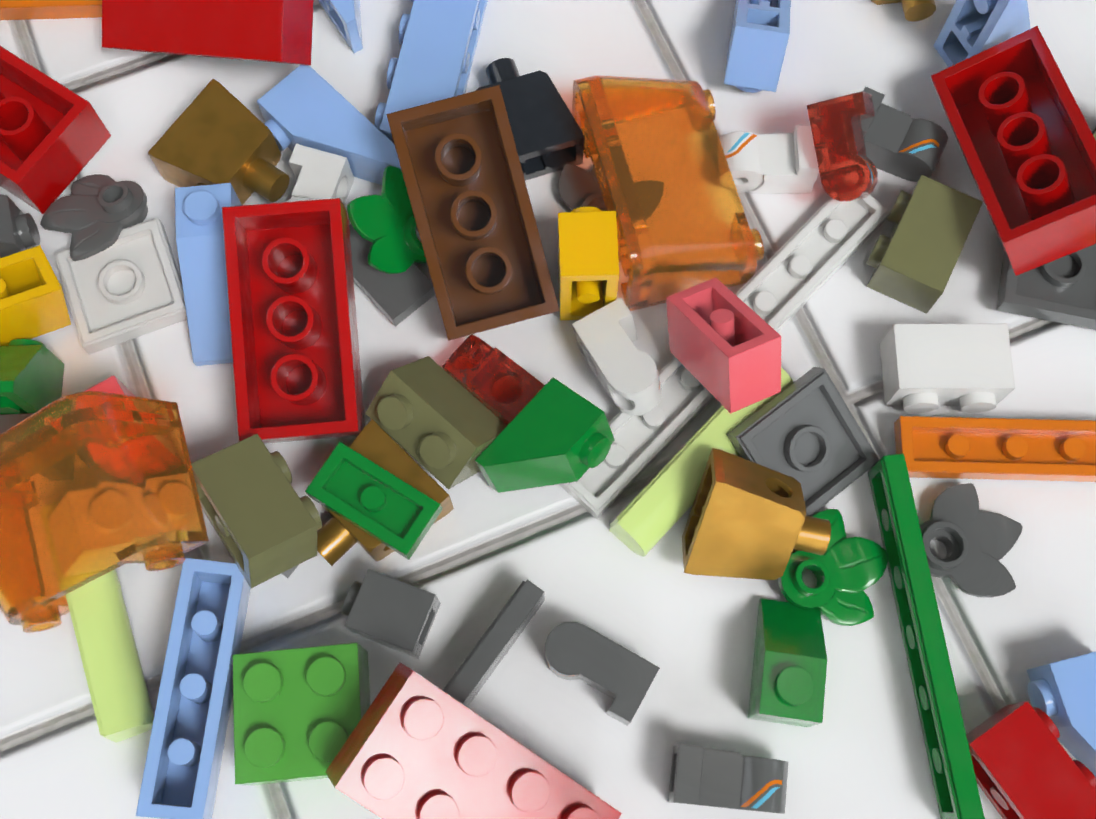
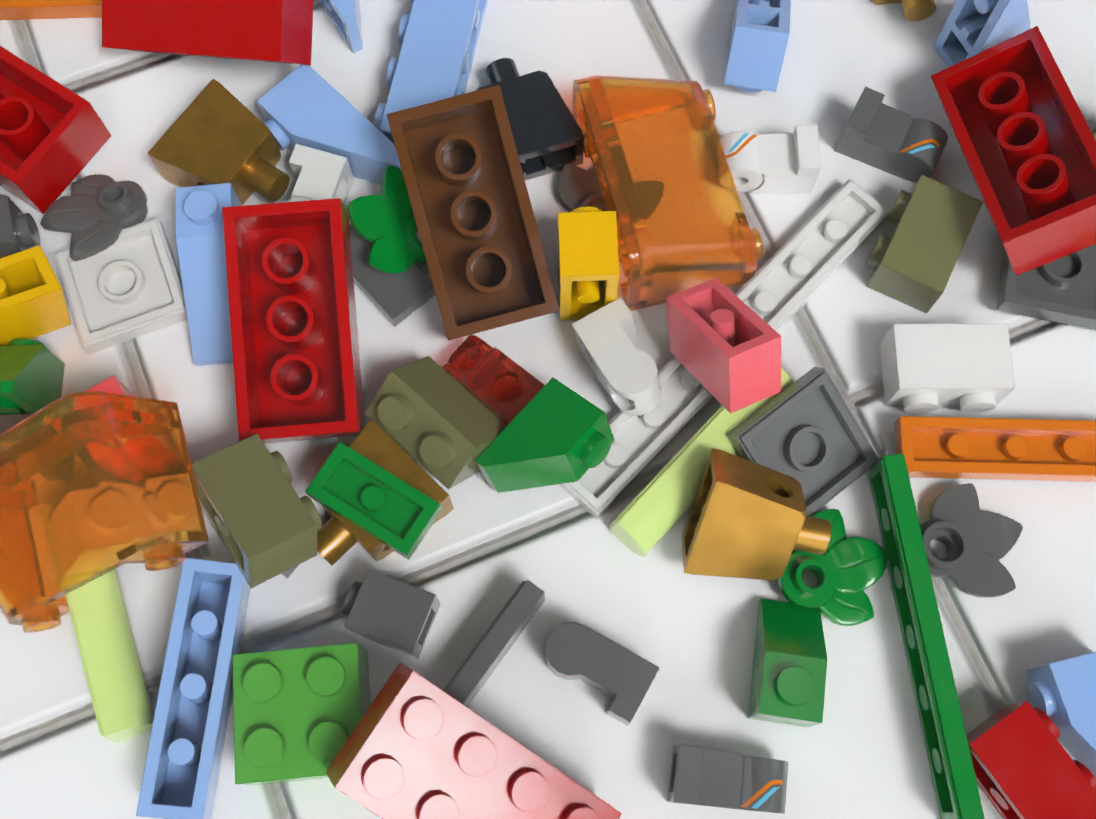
(841, 146): clear red leg -> none

